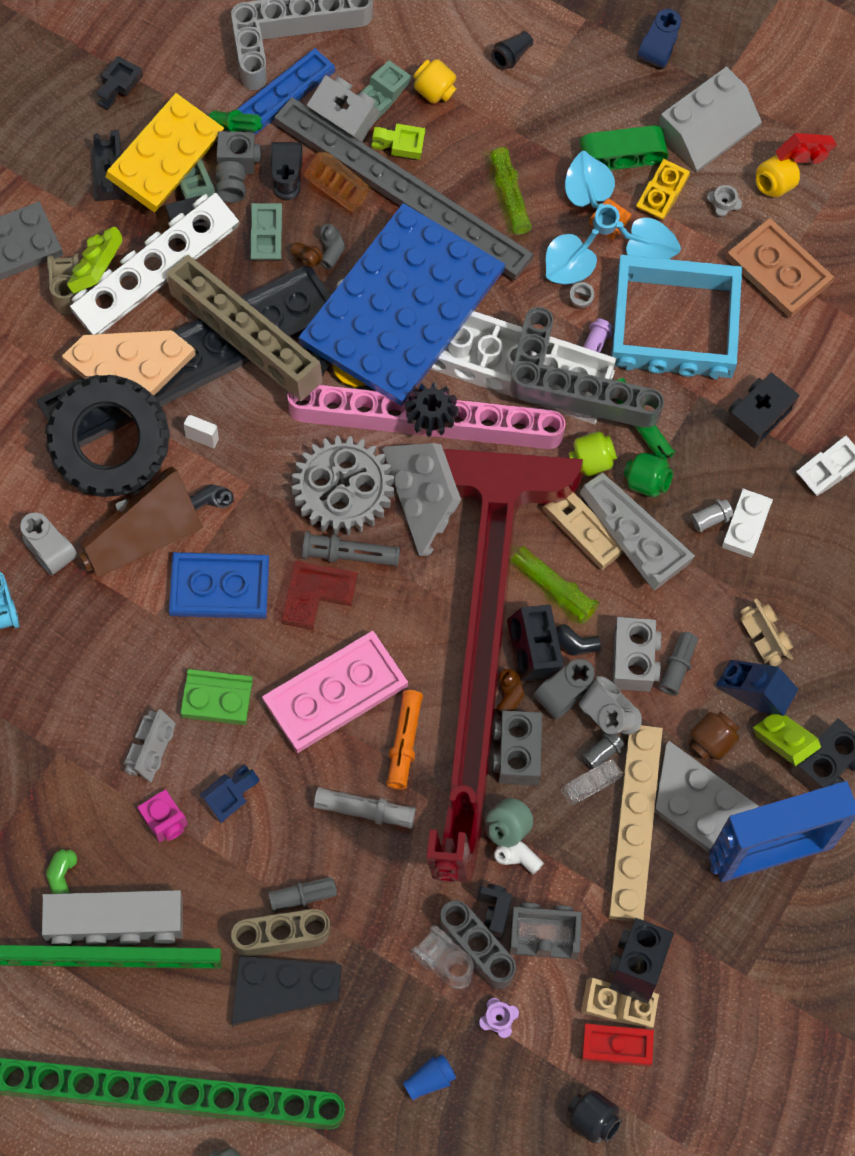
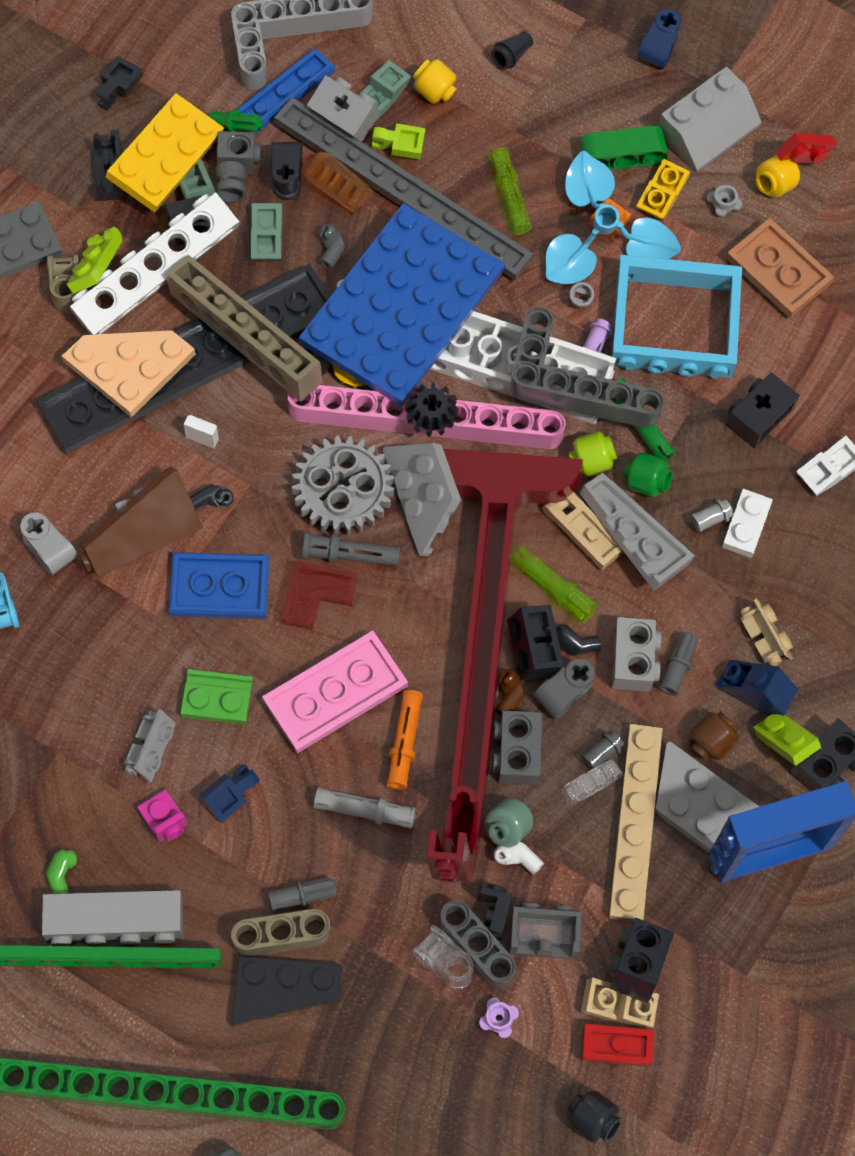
(63, 435): black tyre -> none
(310, 255): reddish brown arm -> none
(430, 1077): blue cone -> none
(610, 708): light grey piece -> none

